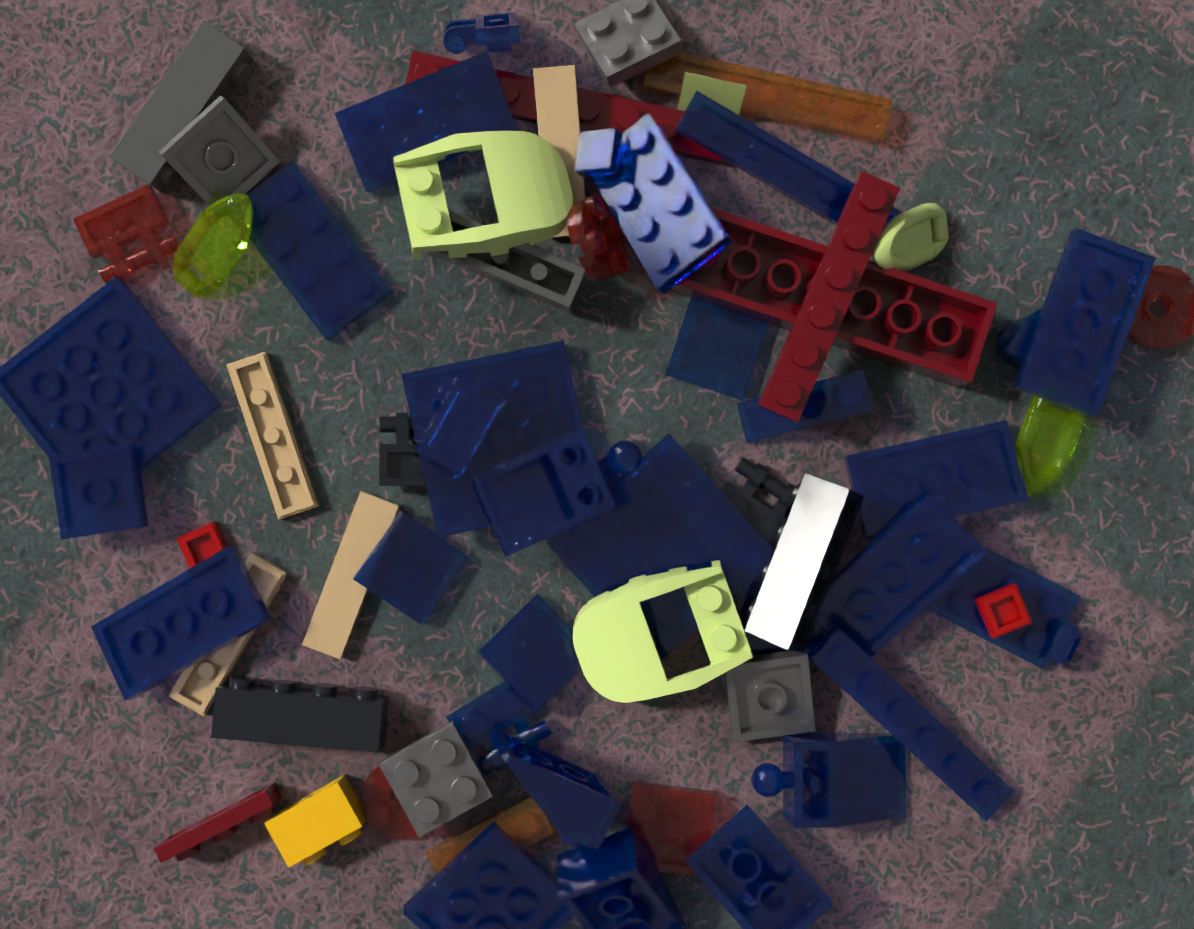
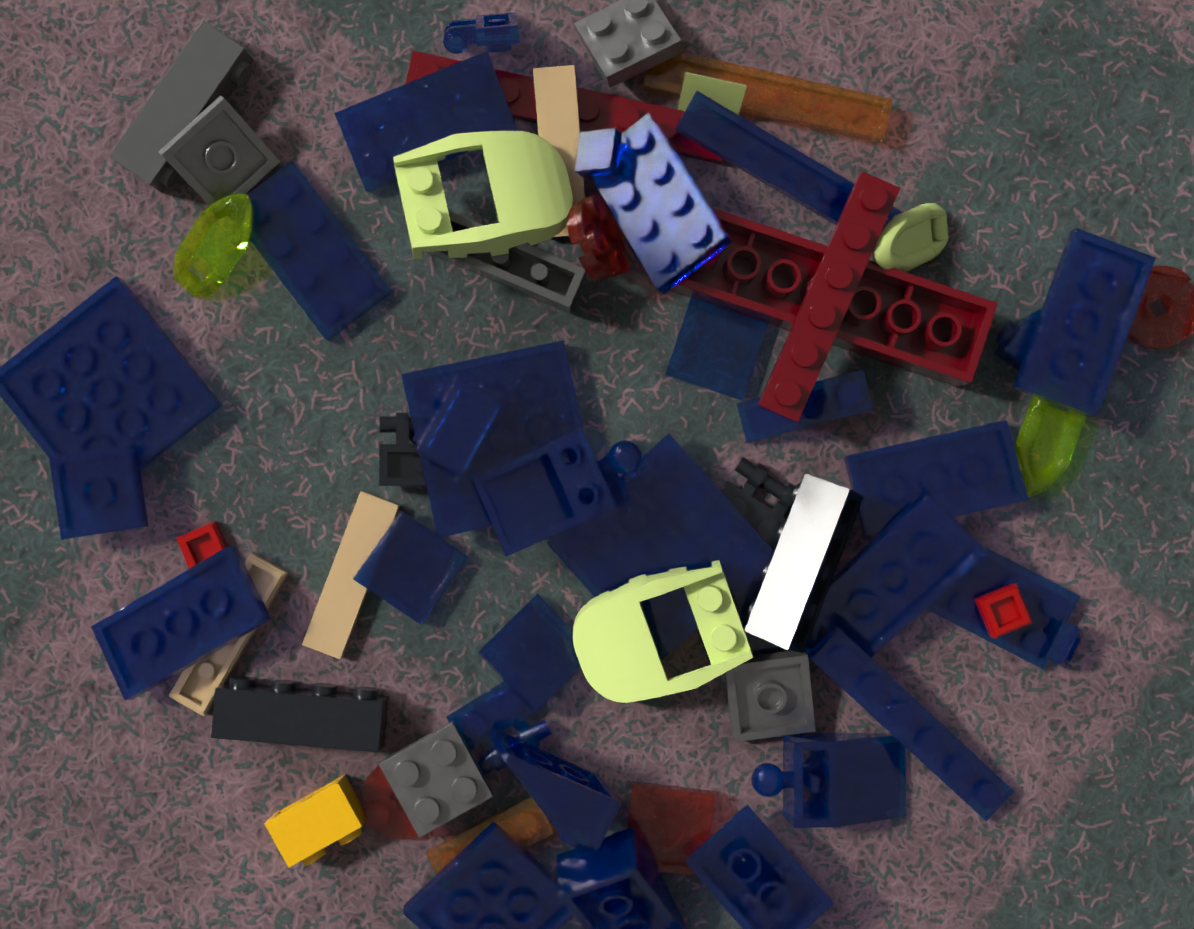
(122, 222): clear red plate -> none
(219, 825): dark red plate -> none
(272, 435): tan tile -> none

